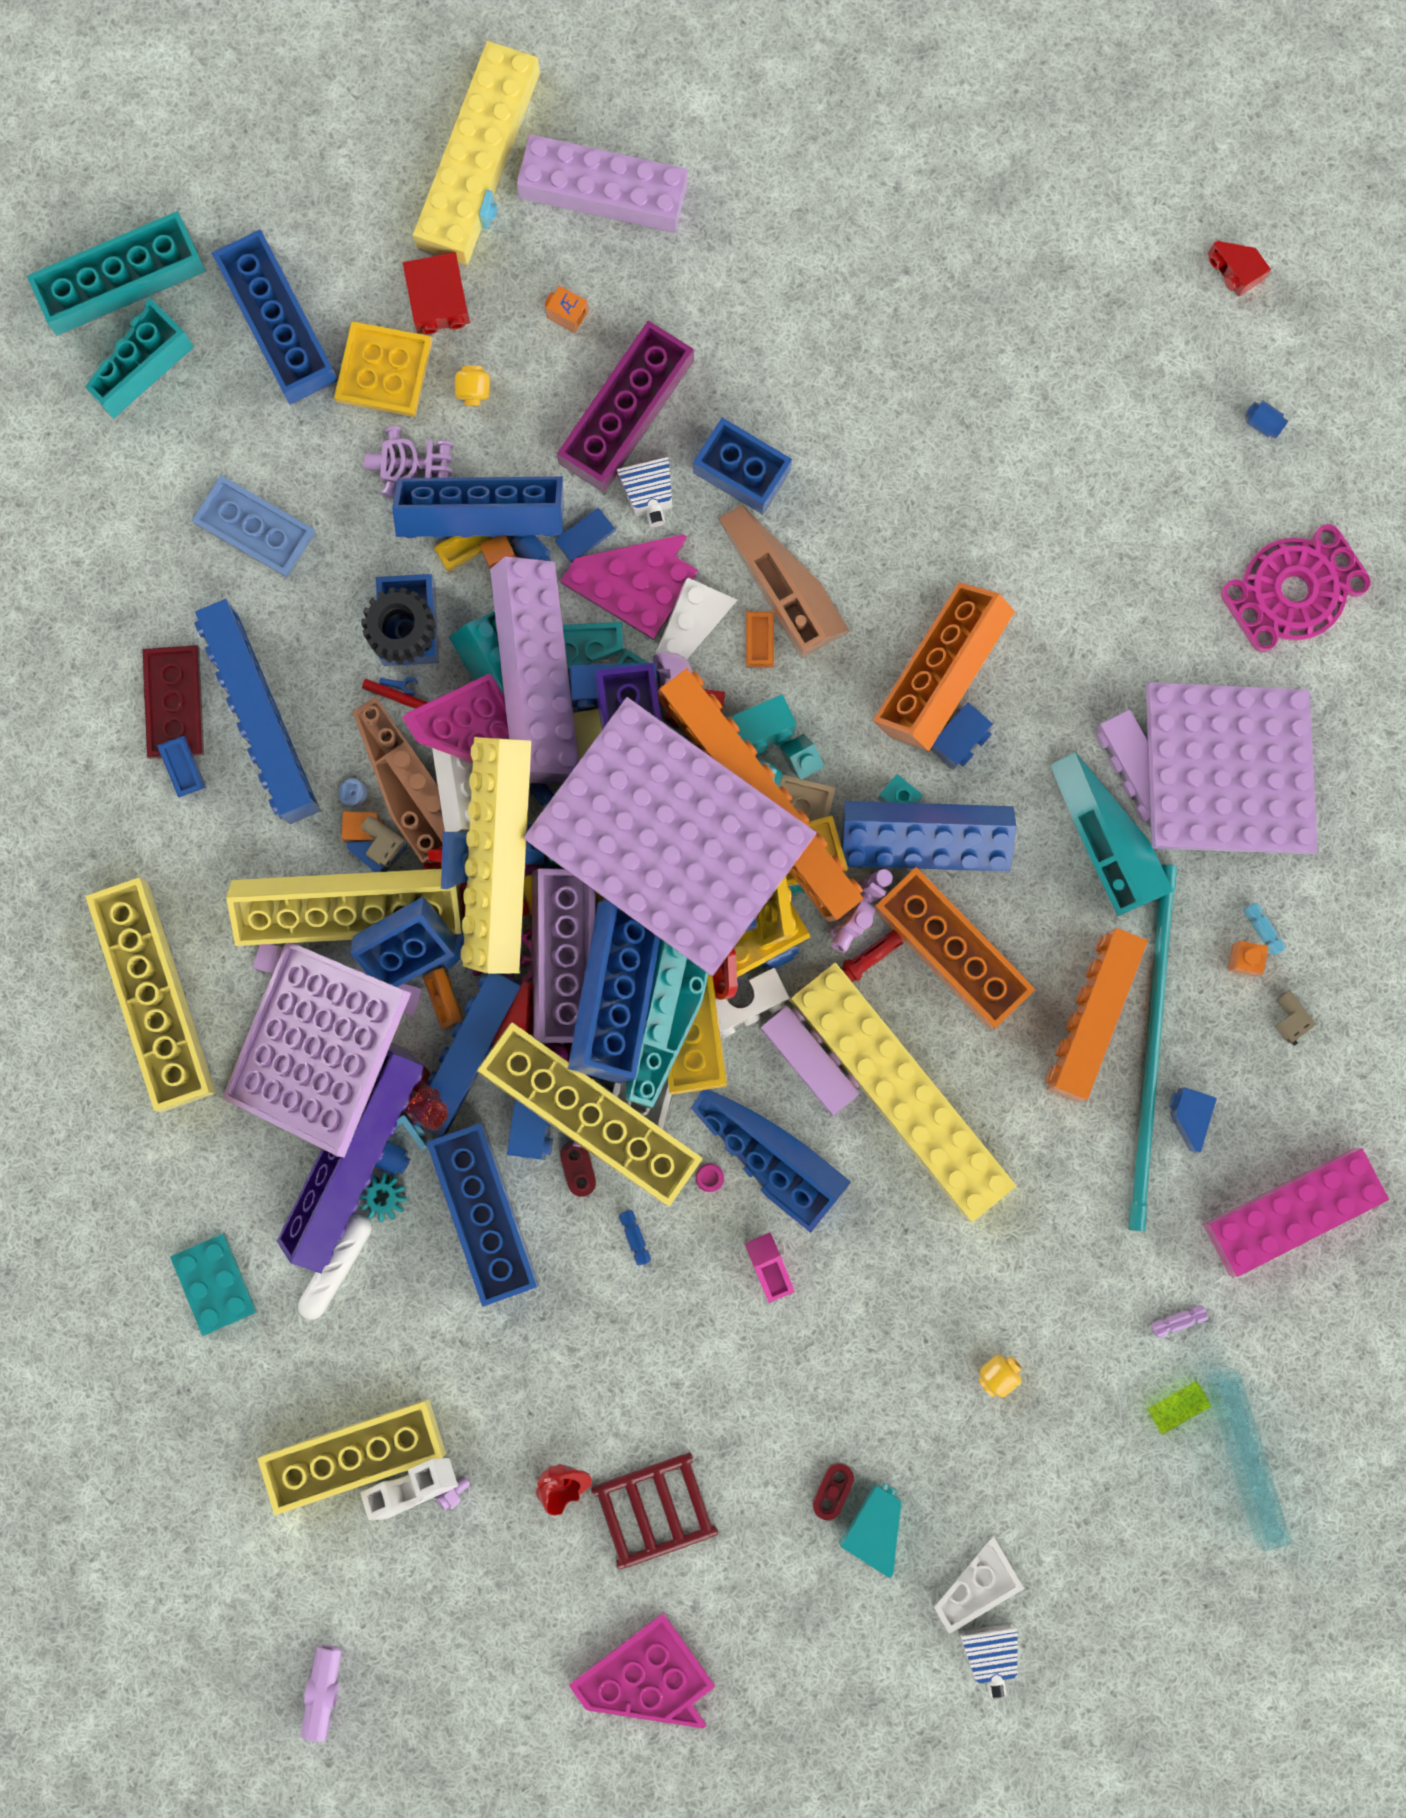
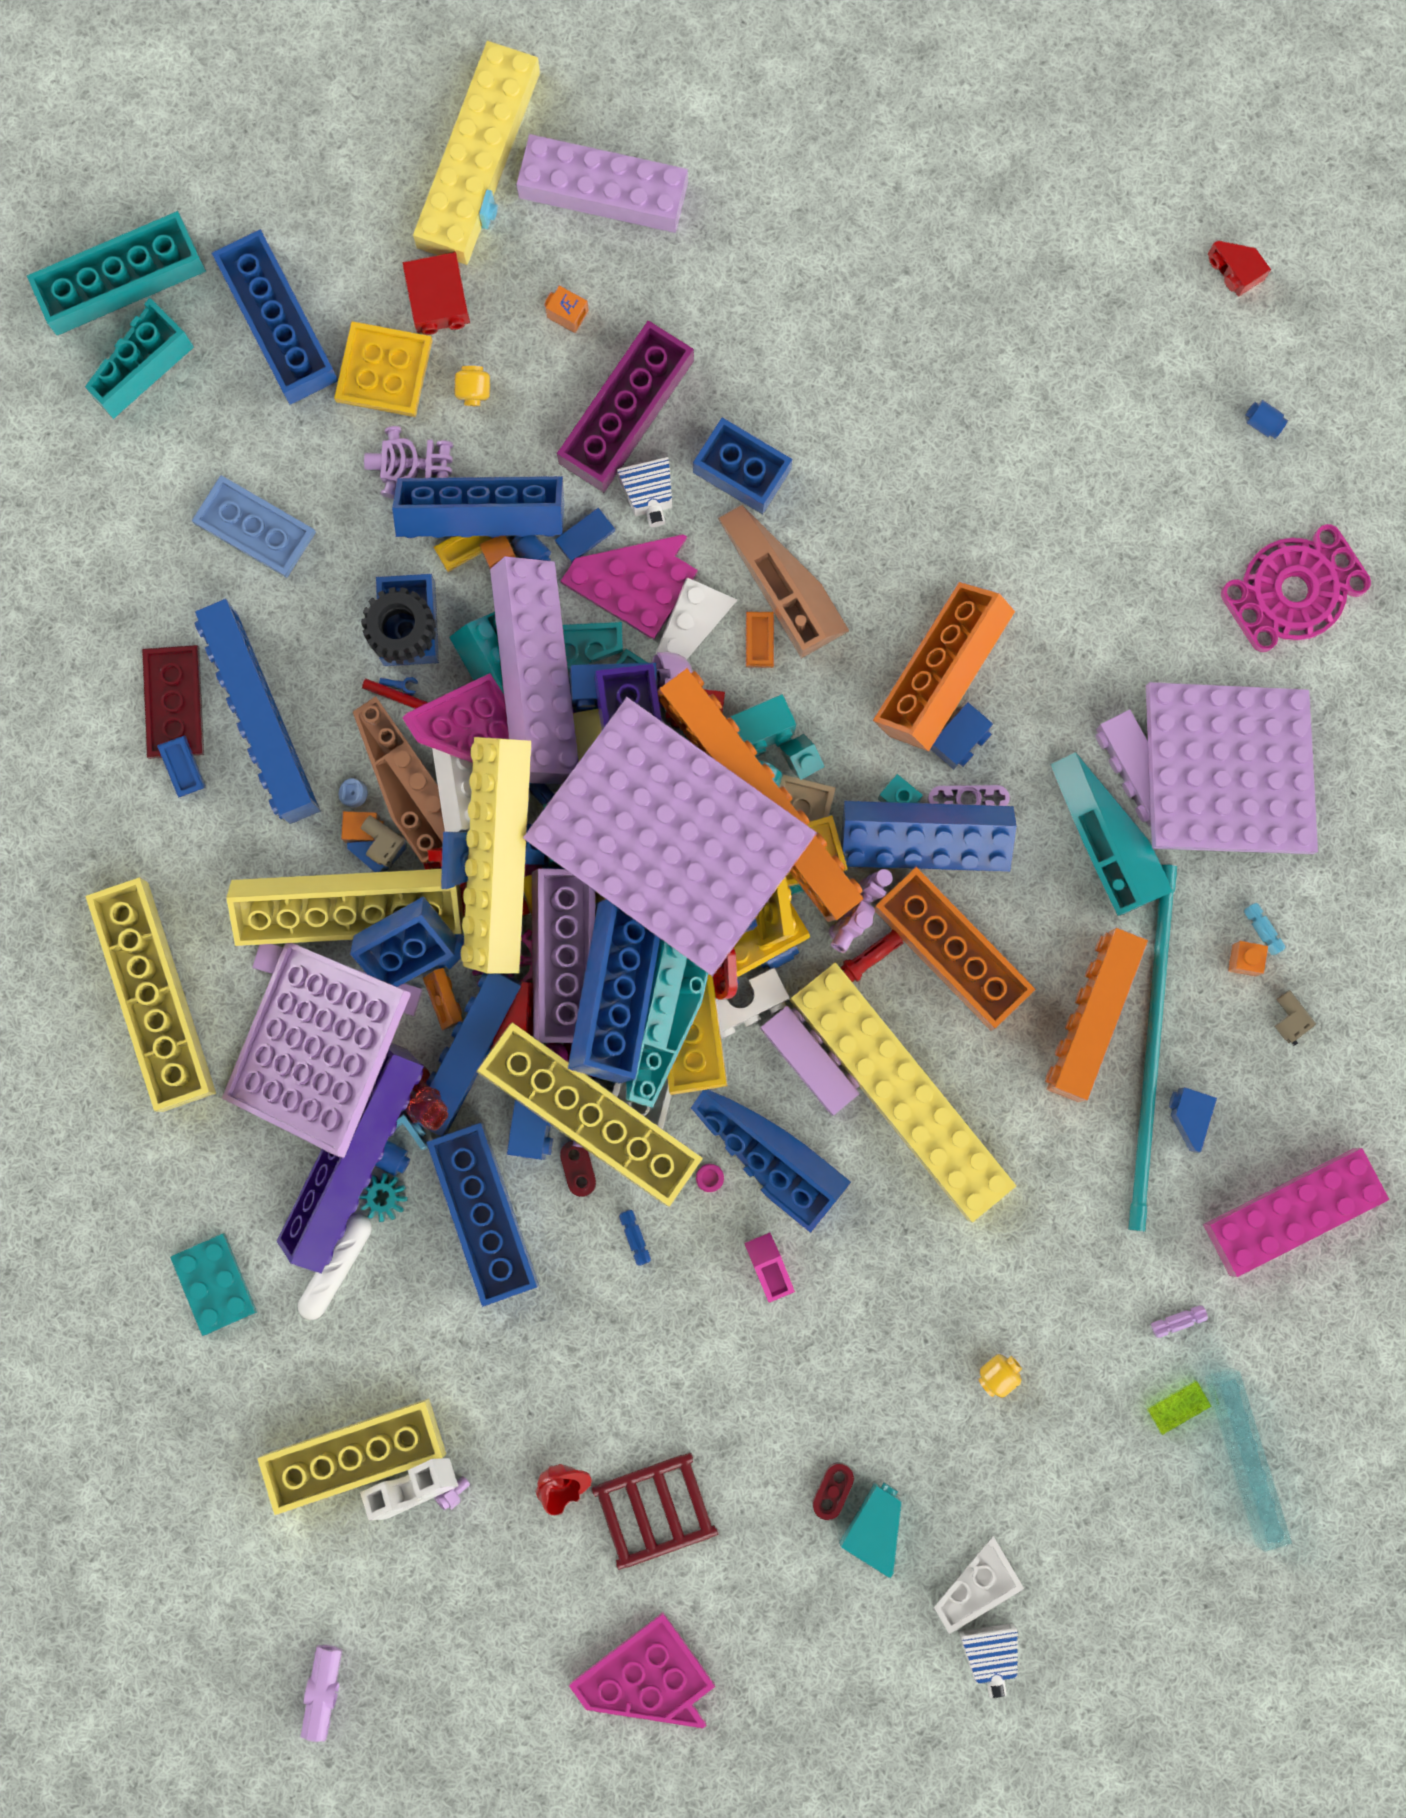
(988, 789): none -> lavender beam

